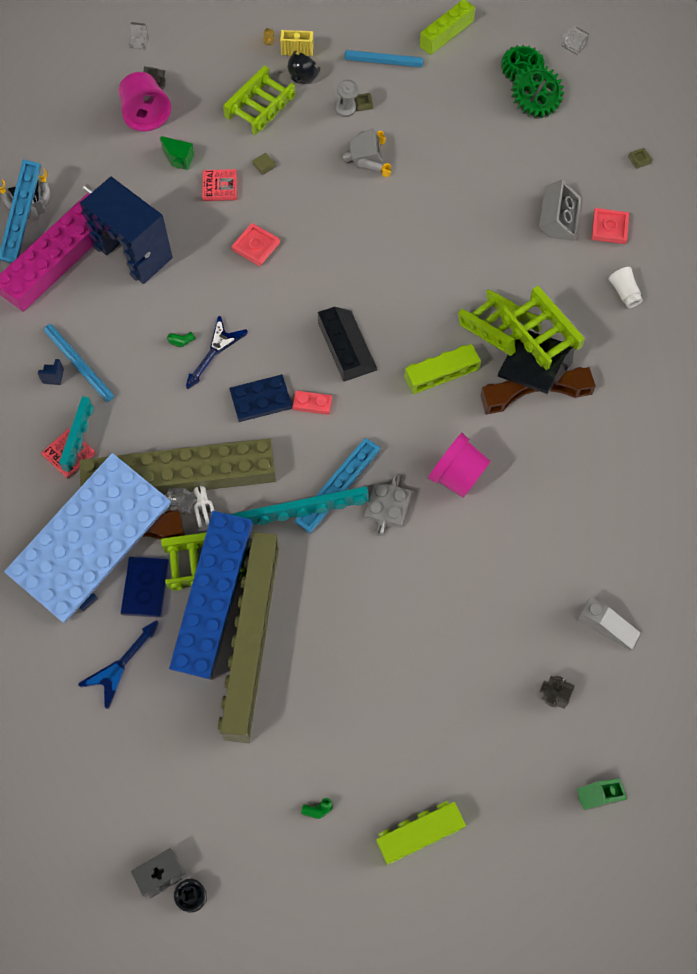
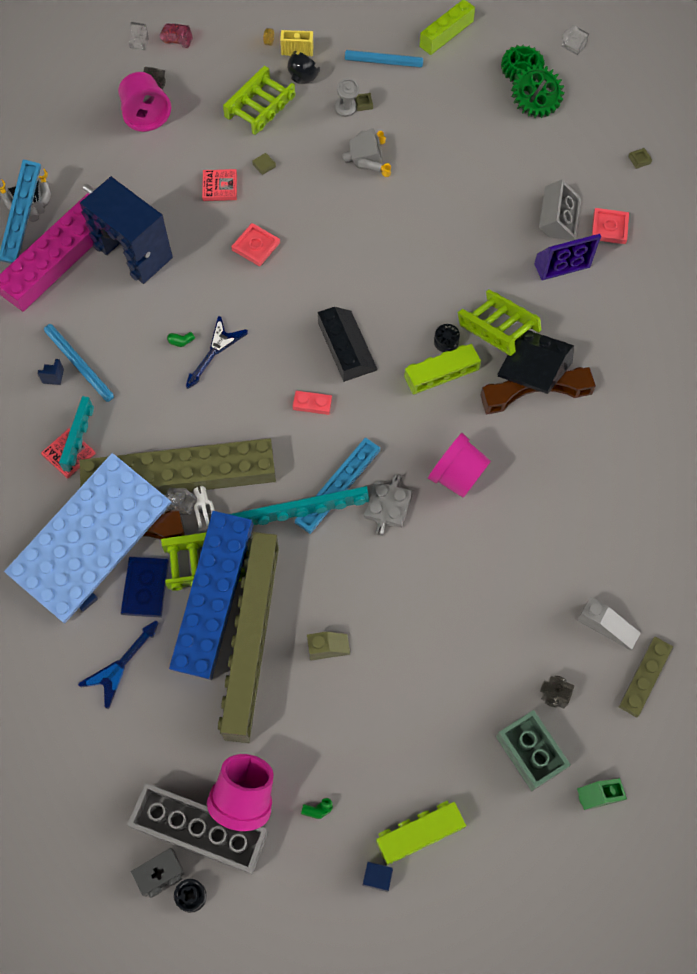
(176, 34): none -> clear pink leg
(177, 152): green slope -> none
(193, 828): none -> light grey brick
(242, 793): none -> dark pink piece
(260, 398): dark blue plate -> none
(327, 645): none -> olive slope
(377, 877): none -> dark blue panel
(446, 338): none -> black wheel
(532, 750): none -> sand green brick
(549, 312): lime fence -> none
(566, 257): none -> dark purple slope
(626, 286): white plant -> none
(645, 677): none -> olive plate

